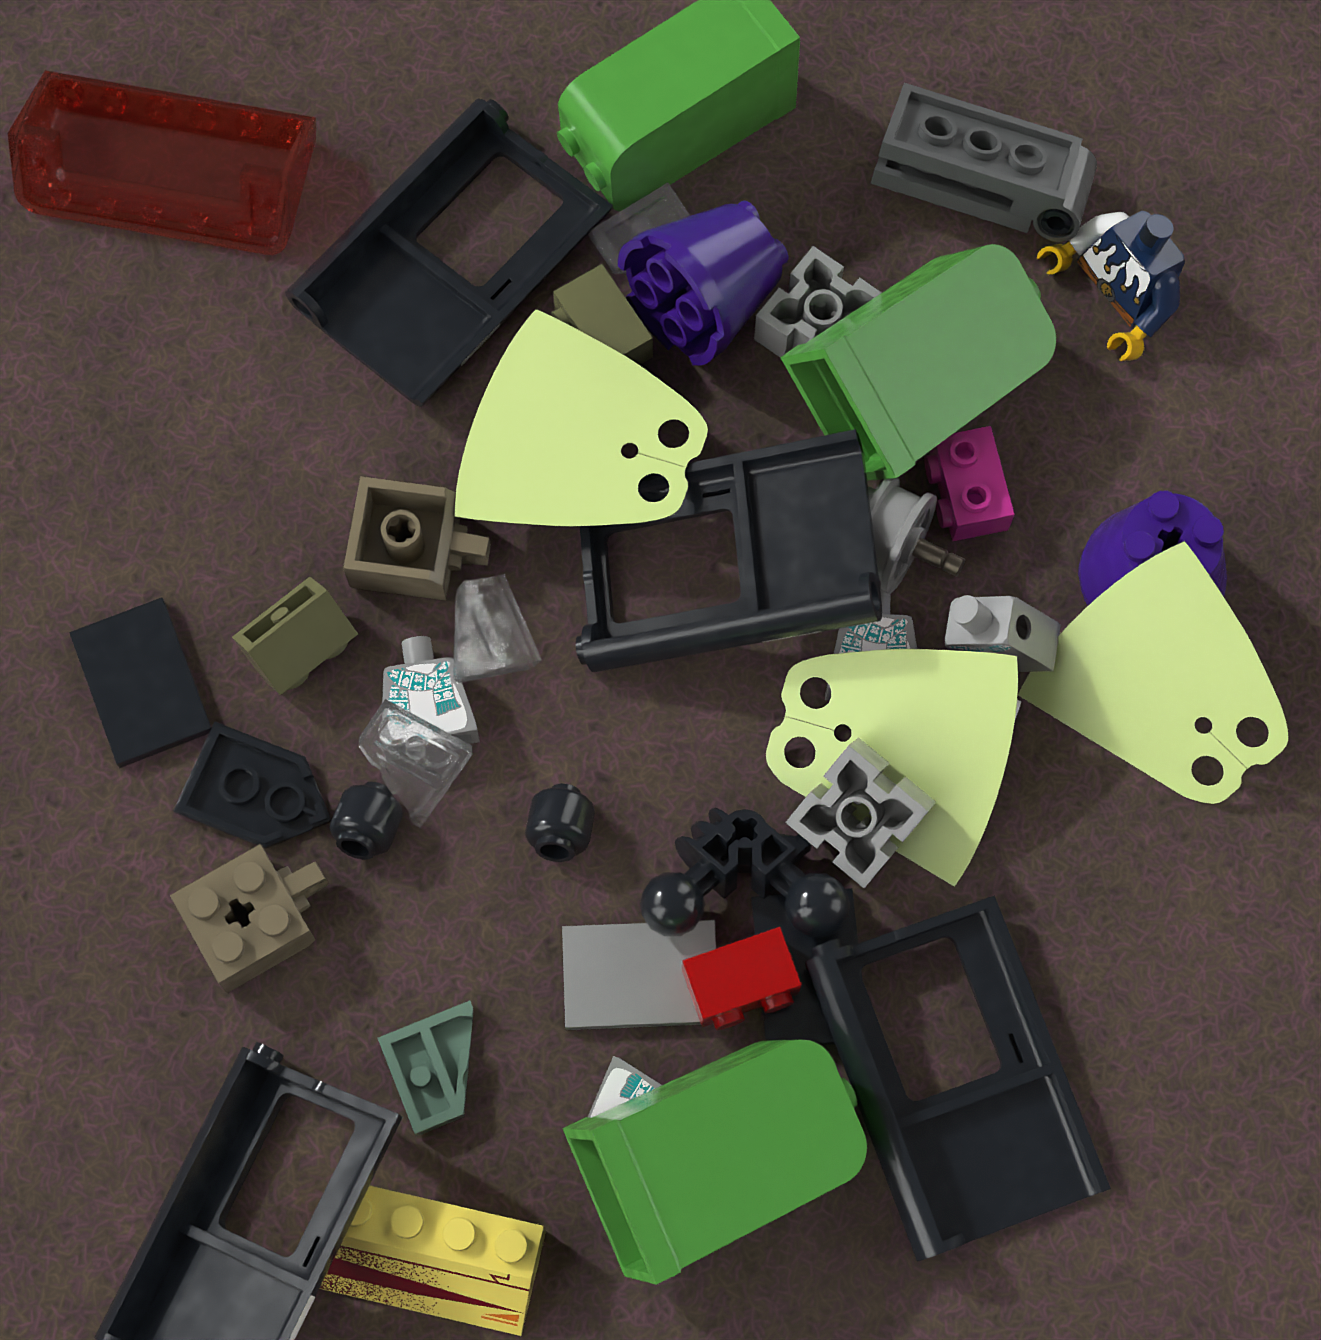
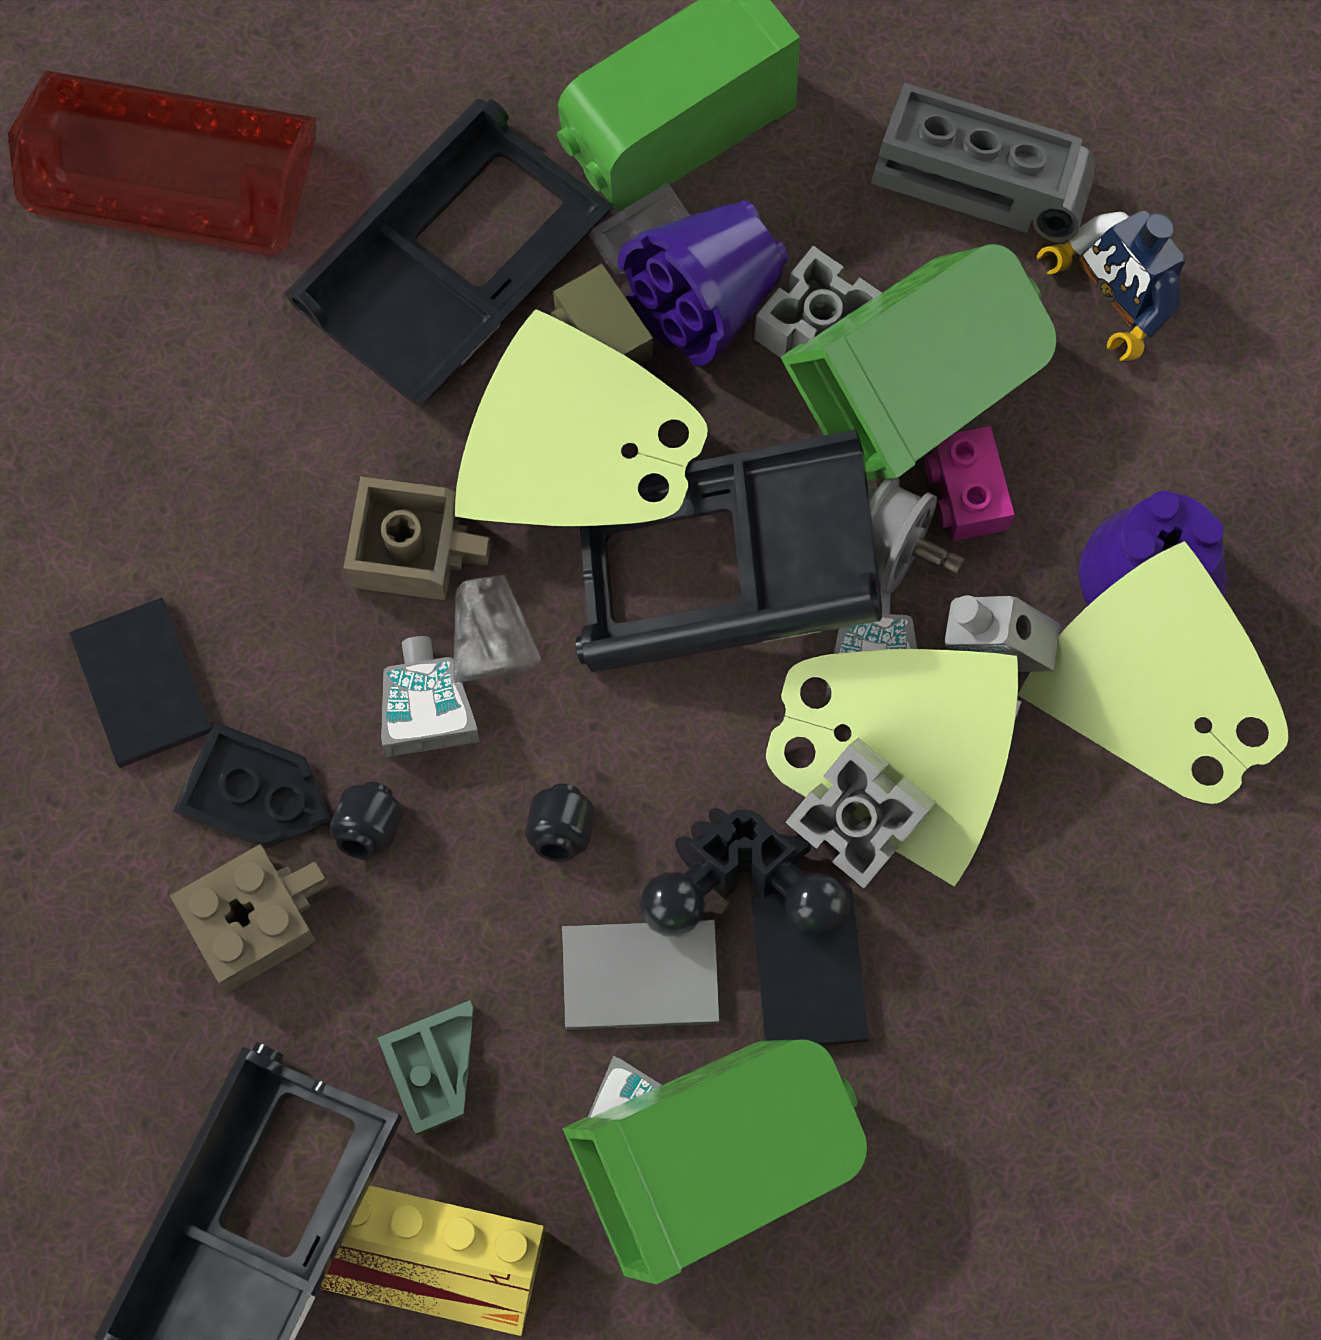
(295, 636): olive brick -> none
(414, 757): clear wing -> none
(741, 979): red brick -> none
(981, 1149): black piece -> none

